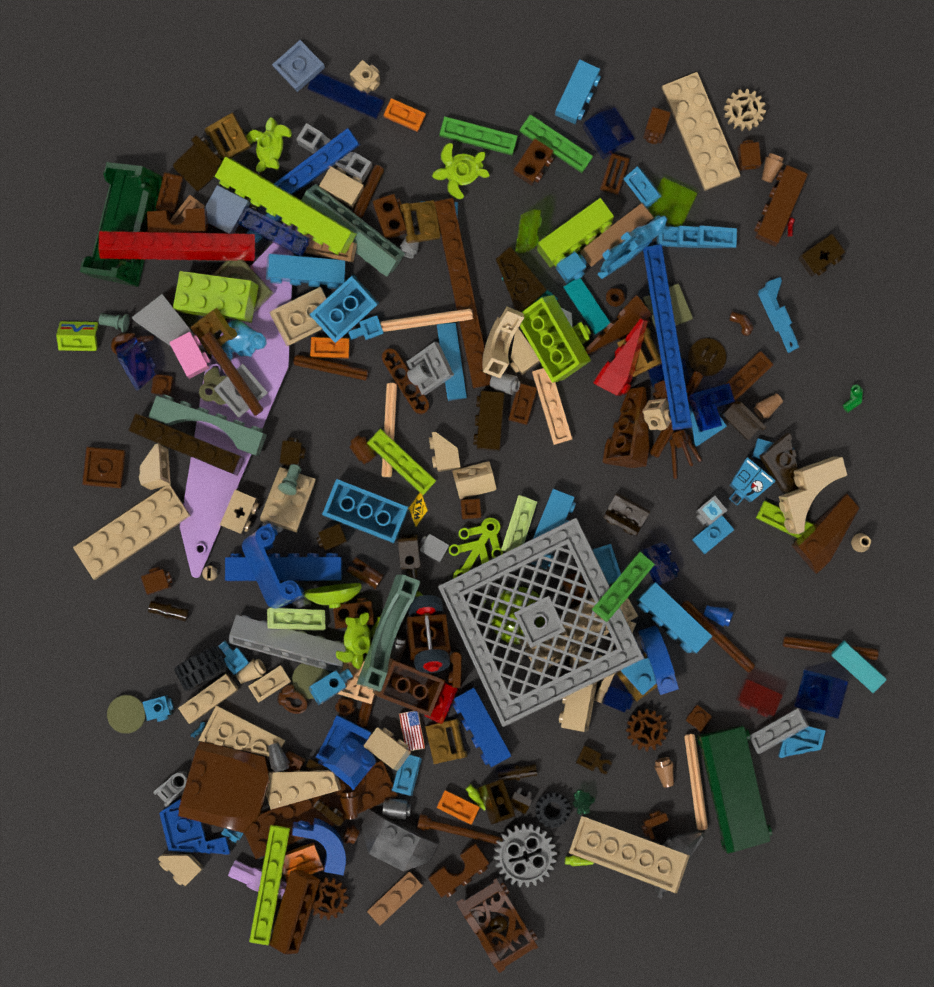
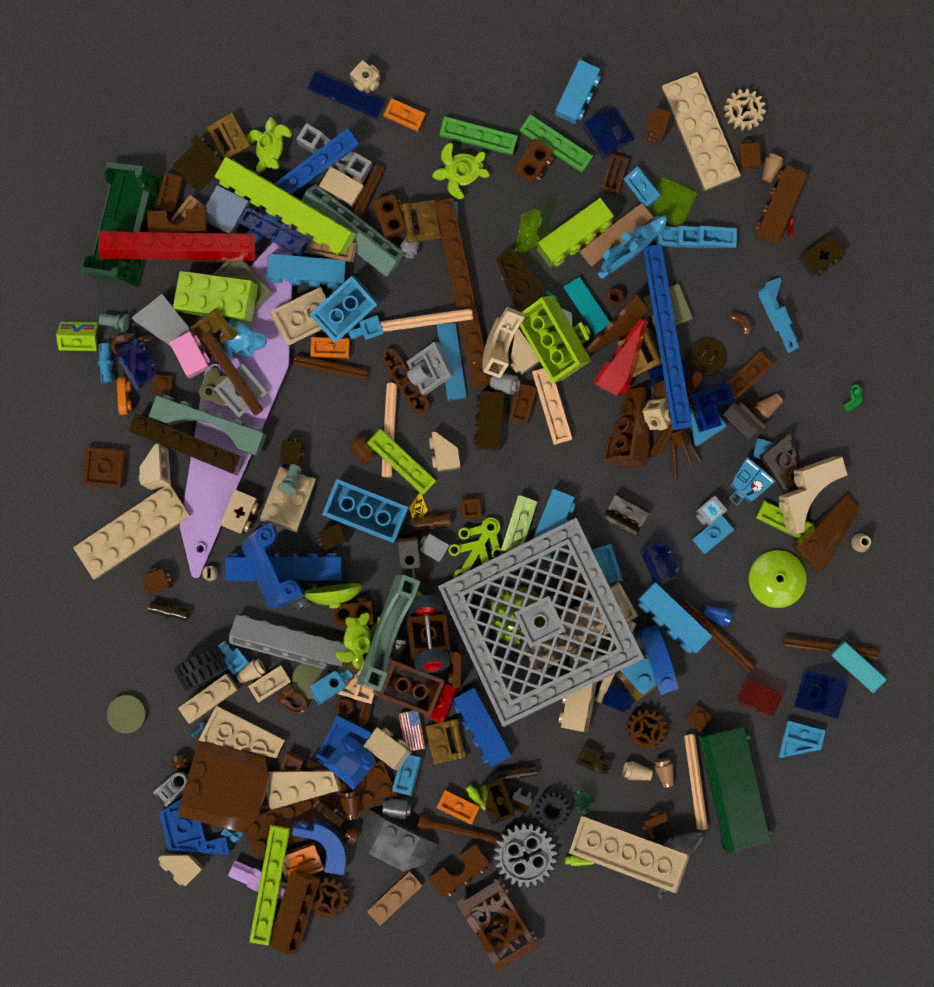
(105, 363): none -> dark azure pin
(124, 402): none -> orange plate
(158, 708): dark azure brick -> none
(179, 763): none -> reddish brown plate
(277, 758): flat silver cone -> none
(296, 619): yellowish green plate -> none
(298, 66): sand blue tile -> none
(369, 575): reddish brown hinge -> none
(431, 521): none -> reddish brown pin
(474, 480): tan panel -> none
(572, 267): dark azure brick -> none
(623, 587): bright green plate -> none
(635, 771): none -> tan cone
(764, 583): none -> lime dish
(778, 731): light grey plate -> none

